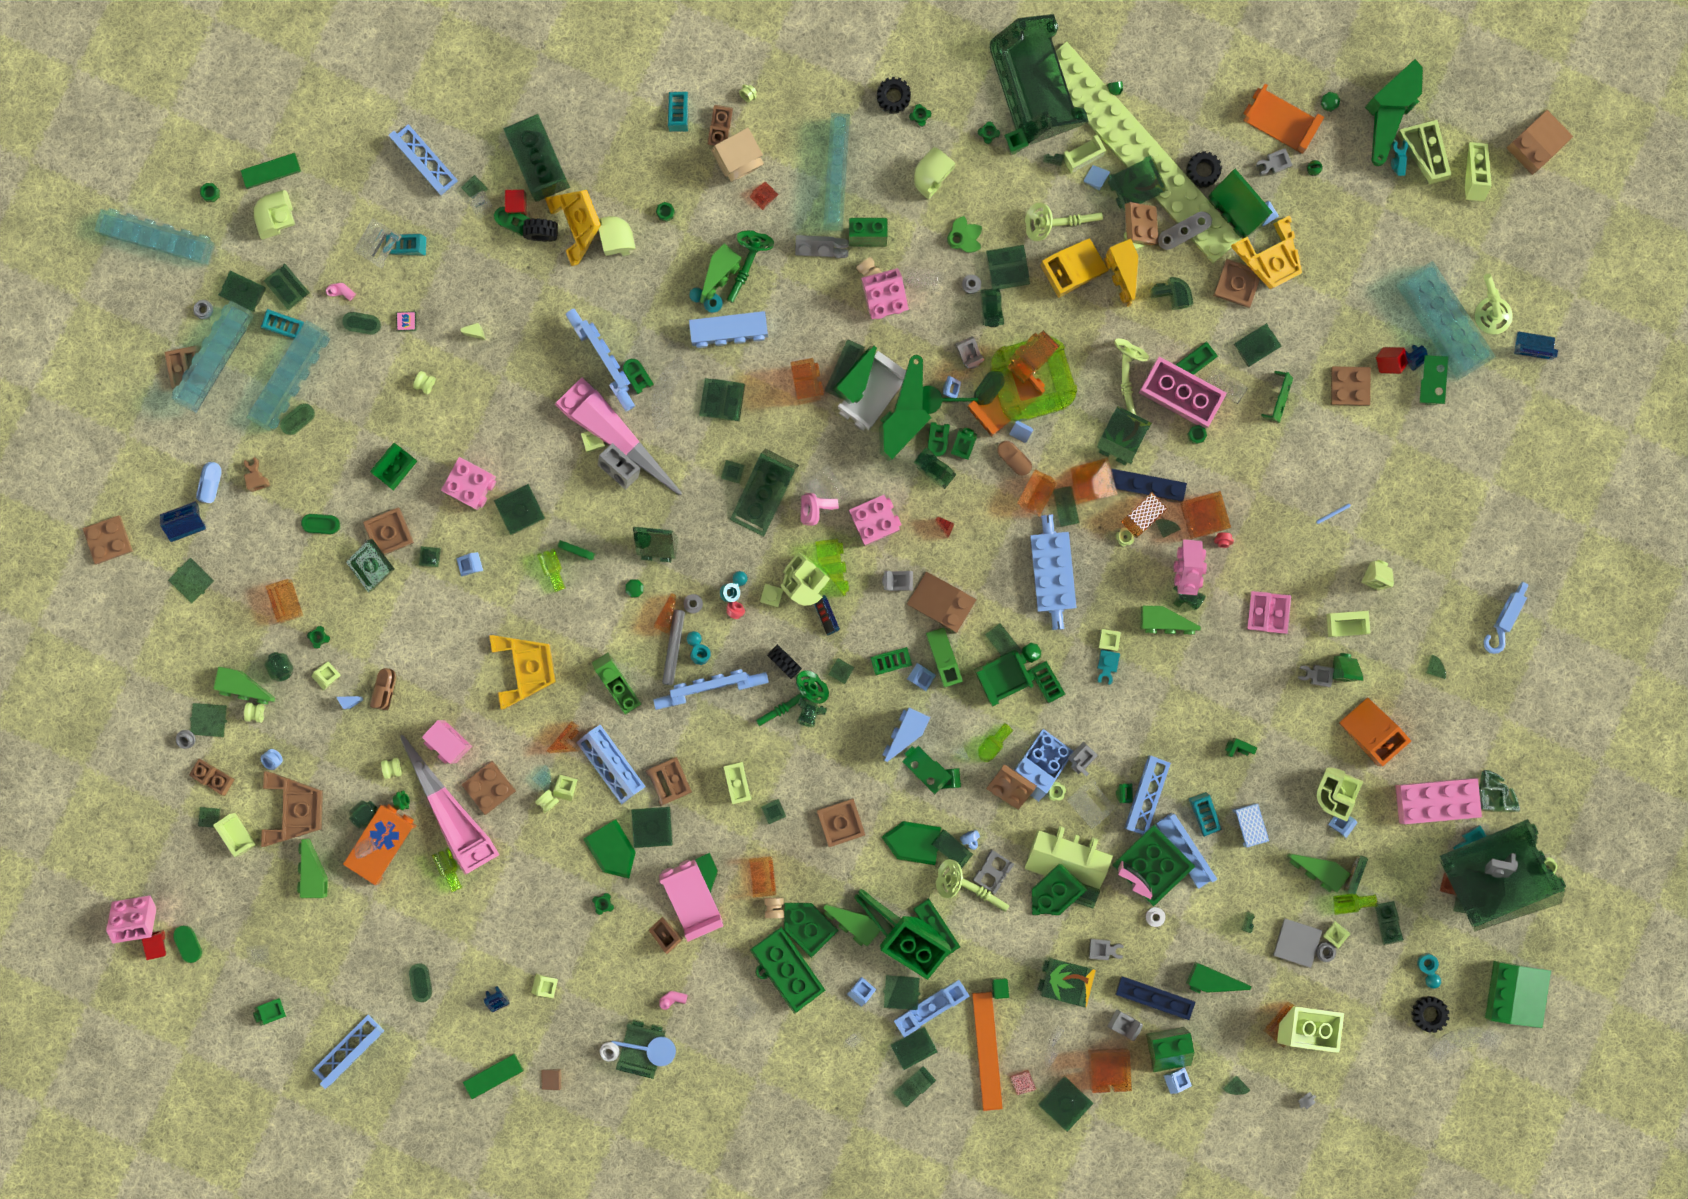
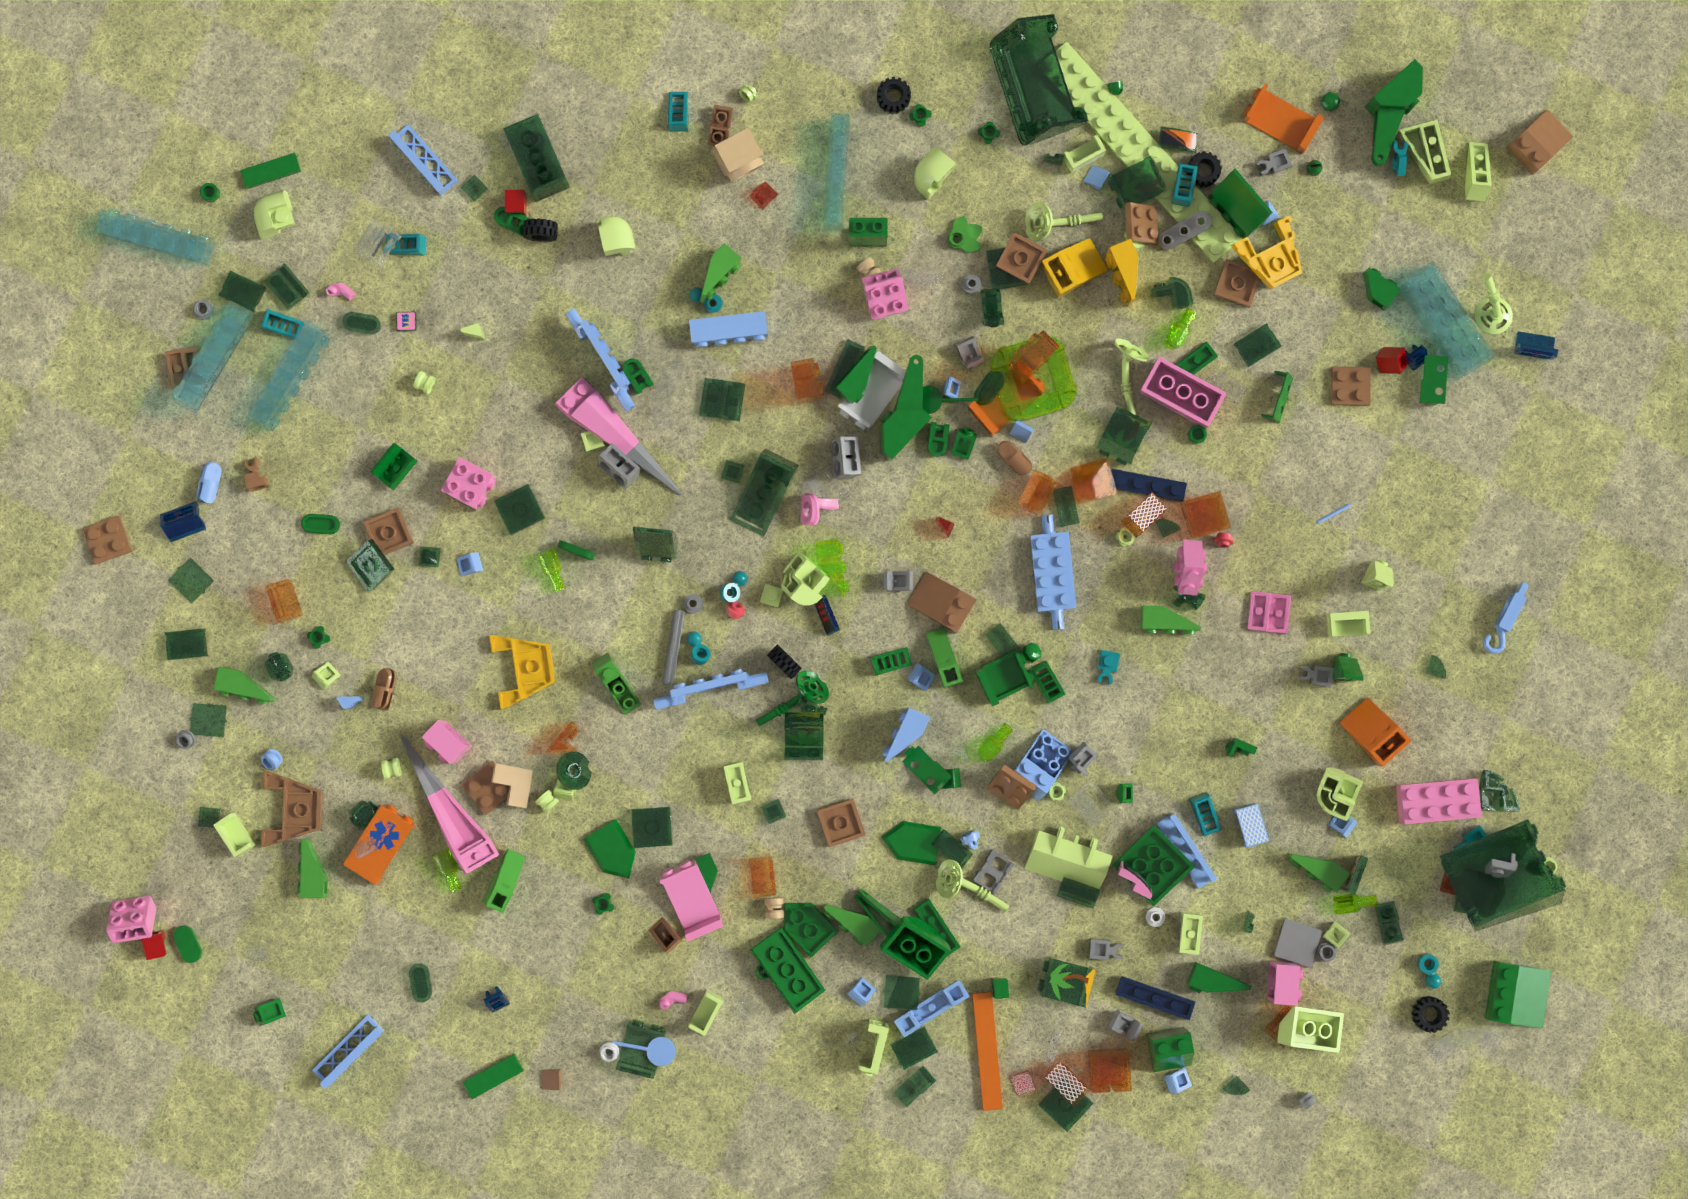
(186, 644): none -> clear green plate
(212, 777): medium nougat slope -> none
(254, 712): yellowish green wheel -> none
(297, 419): clear green tile -> none
(401, 800): green plate -> none
(481, 204): clear slope -> none
(504, 881): none -> bright green slope
(518, 782): none -> tan tile
(543, 778): clear light blue tile -> none
(544, 986): yellowish green slope -> none
(579, 765): none -> clear green dish
(581, 220): yellow wing -> none
(612, 762): light blue fence -> none
(634, 588): green tile -> none
(665, 211): green tile -> none
(665, 618): clear orange slope -> none
(675, 780): medium nougat plate -> none
(706, 1012): none -> yellowish green panel
(754, 246): green dish -> none
(804, 735): none -> clear green panel
(821, 246): light grey hinge -> none
(841, 671): clear green tile -> none
(845, 457): none -> light grey brick
(875, 520): bright pink brick -> none
(881, 1029): none -> yellowish green panel
(934, 468): clear green brick -> none
(1016, 140): green slope -> none
(1021, 258): none -> medium nougat plate
(1056, 892): green tile -> none
(1067, 1083): none -> clear orange panel
(1109, 640): yellowish green plate -> none
(1141, 792): light blue fence -> none
(1178, 139): none -> slope
(1180, 330): none -> clear neon green arm
(1183, 197): none -> teal slope
(1190, 933): none -> yellowish green panel
(1284, 983): none -> bright pink brick
(1379, 289): none -> green slope

